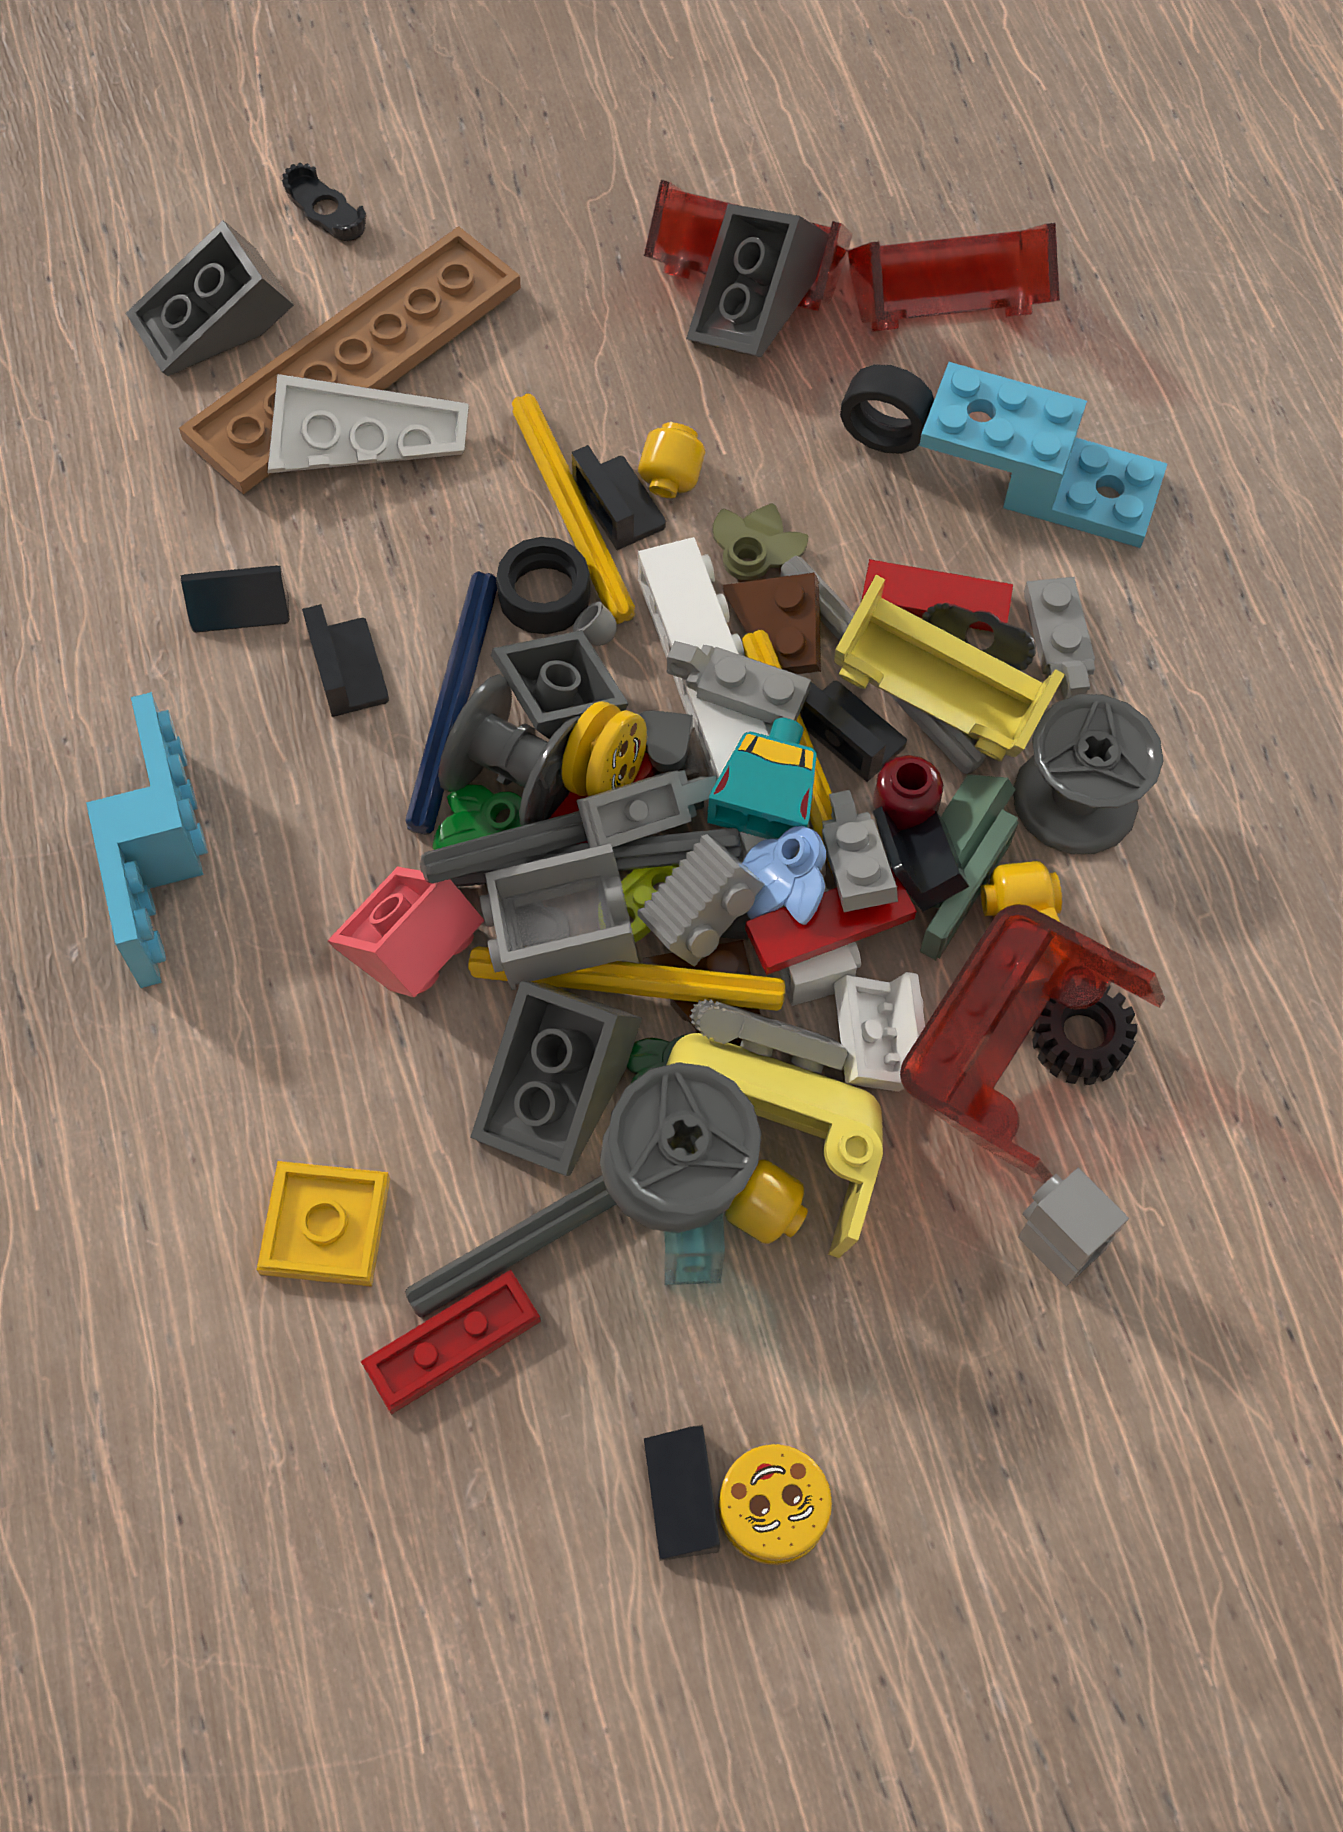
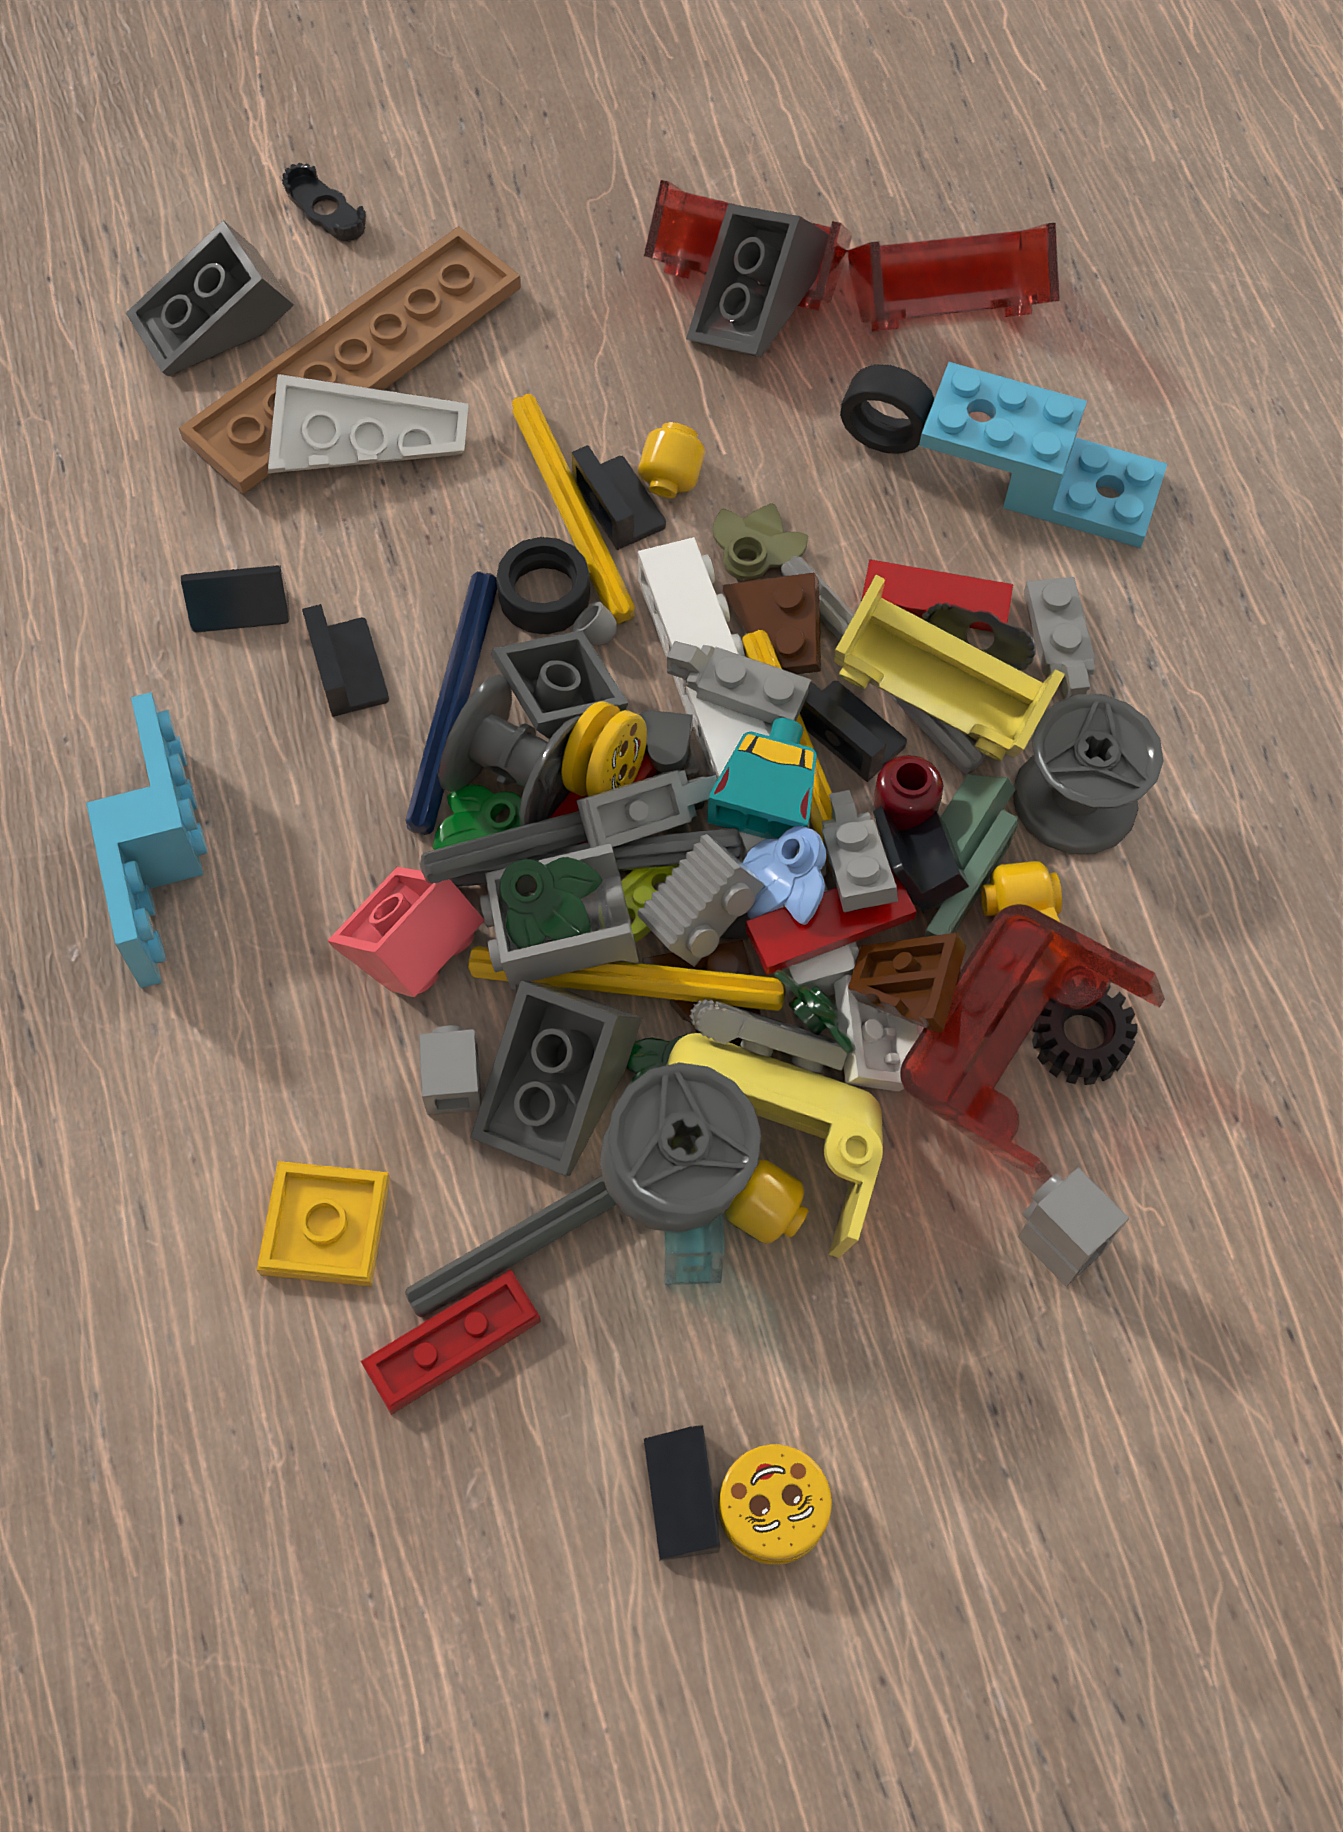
(450, 1070): none -> light grey brick
(556, 904): none -> dark green plate
(815, 1010): none -> dark green plate
(910, 978): none -> reddish brown wing

